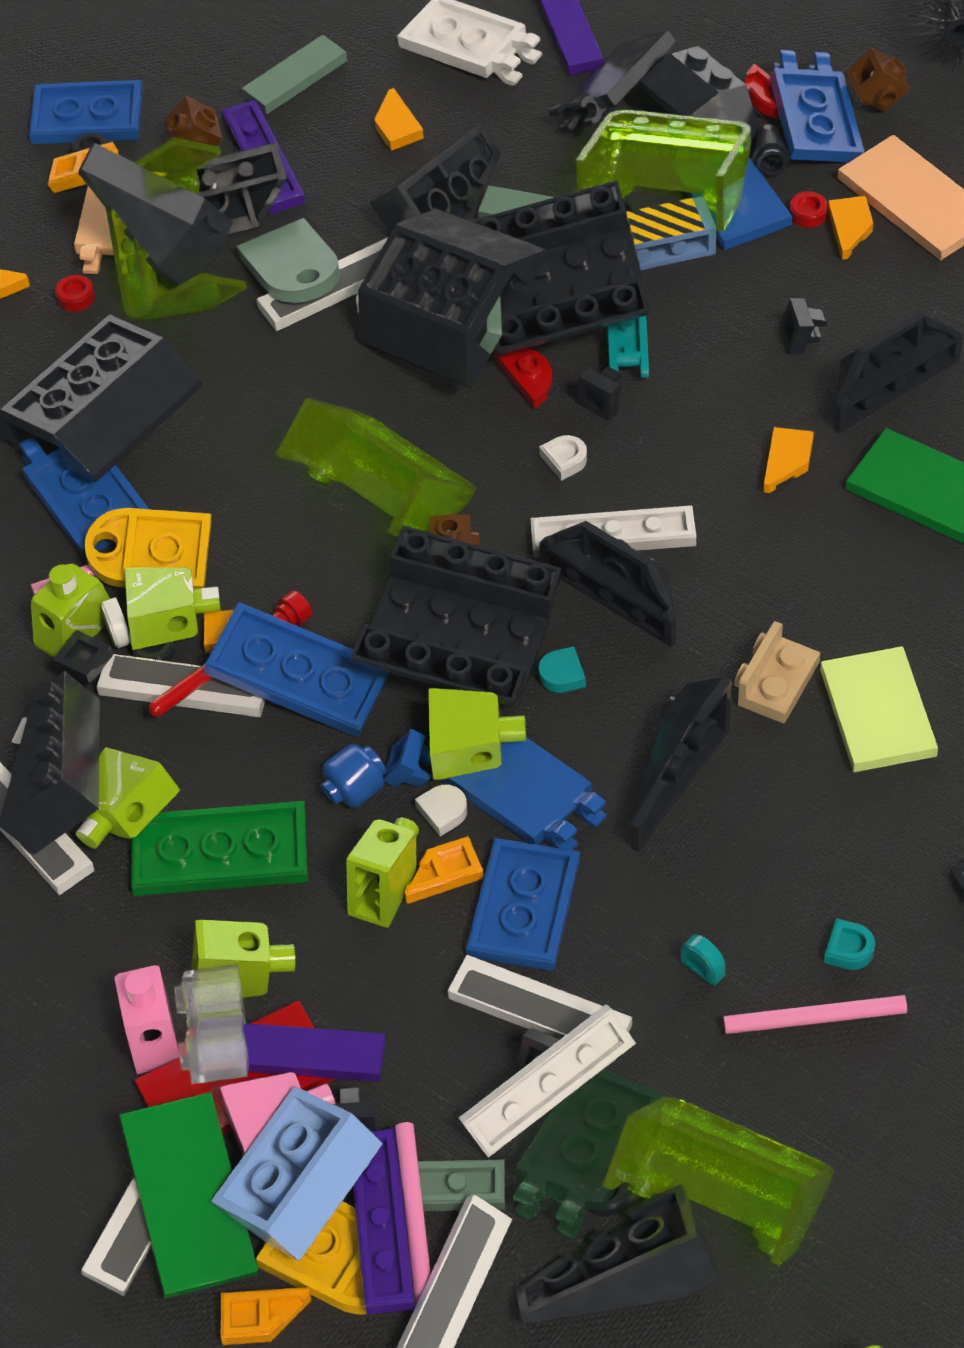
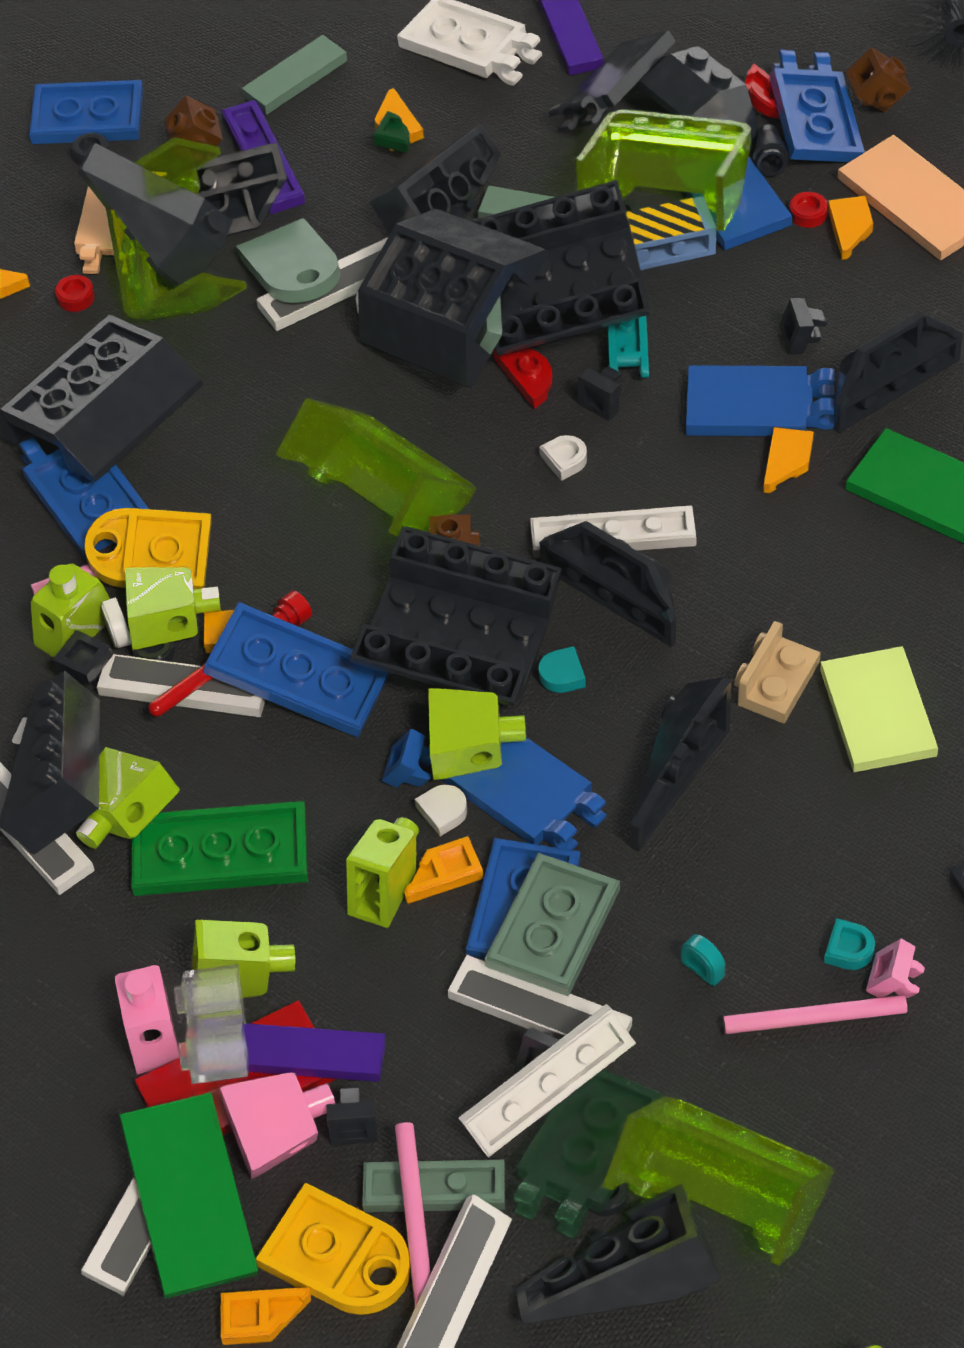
(65, 169): light orange tile -> none
(297, 1172): light blue slope -> none
(353, 776): blue head -> none
(383, 1231): dark purple tile -> none
(392, 133): none -> dark green tile
(552, 924): none -> sand green tile
(757, 400): none -> blue tile
(891, 970): none -> bright pink tile

